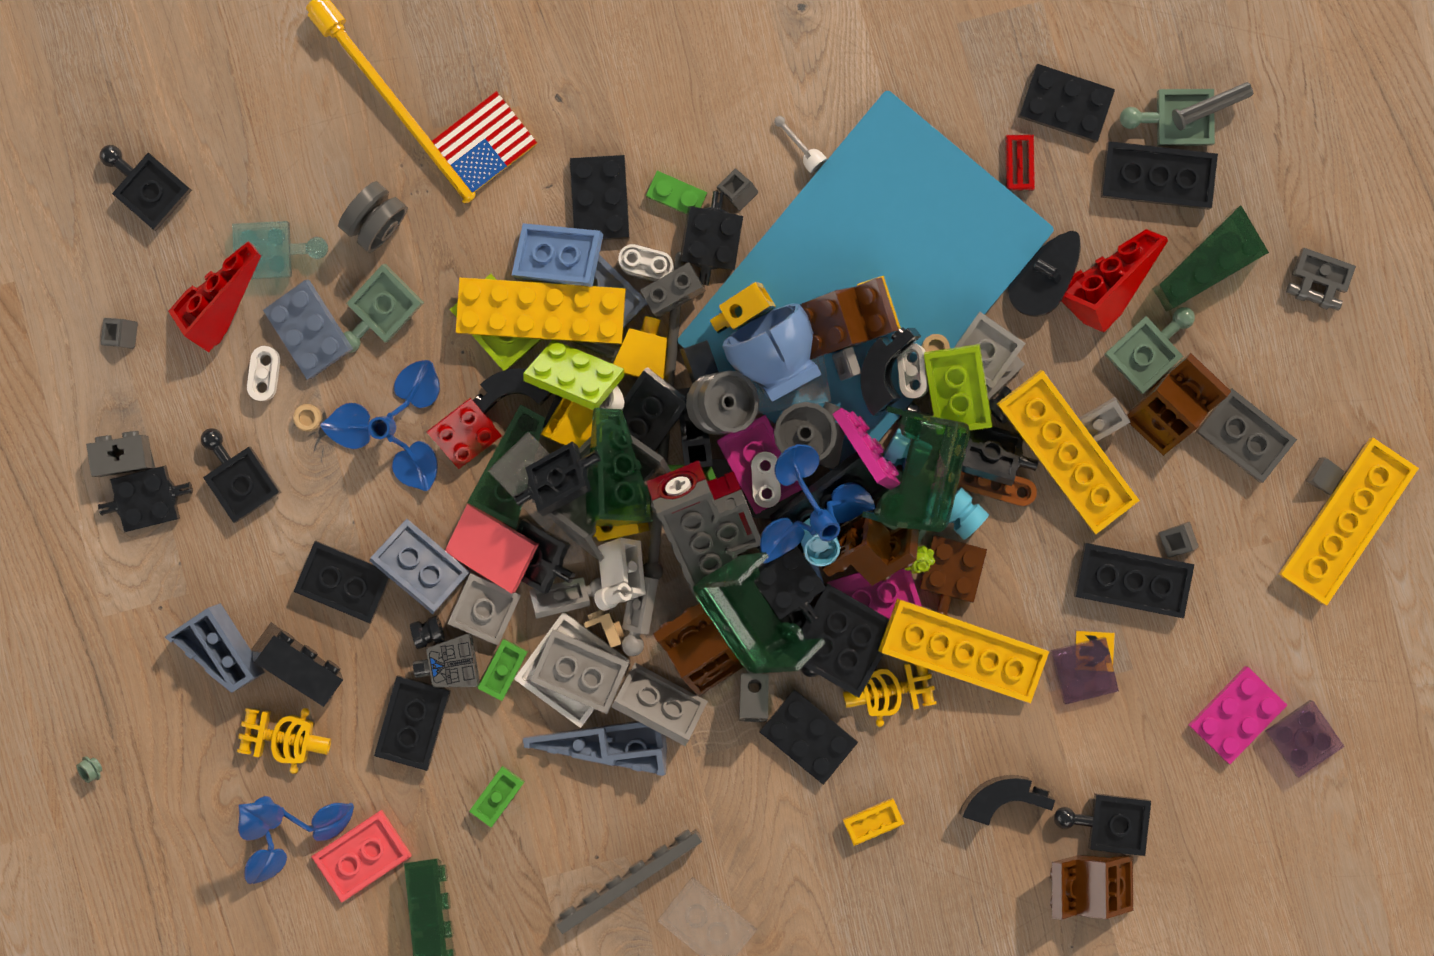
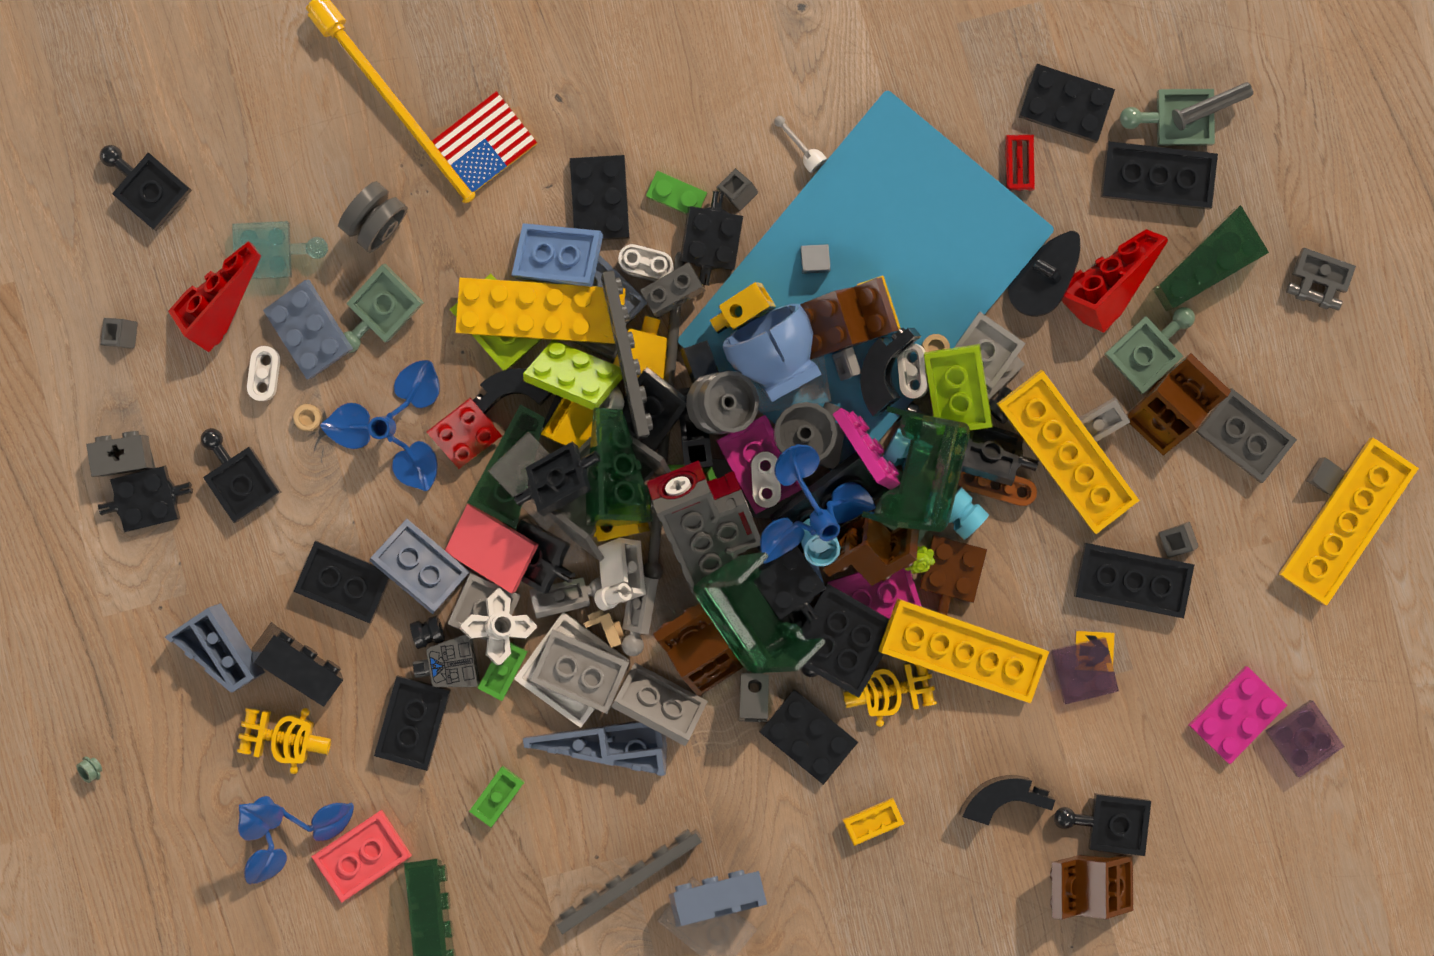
(512, 626): none -> white plant
(624, 343): none -> dark grey plate
(717, 897): none -> sand blue wedge
(815, 259): none -> slope

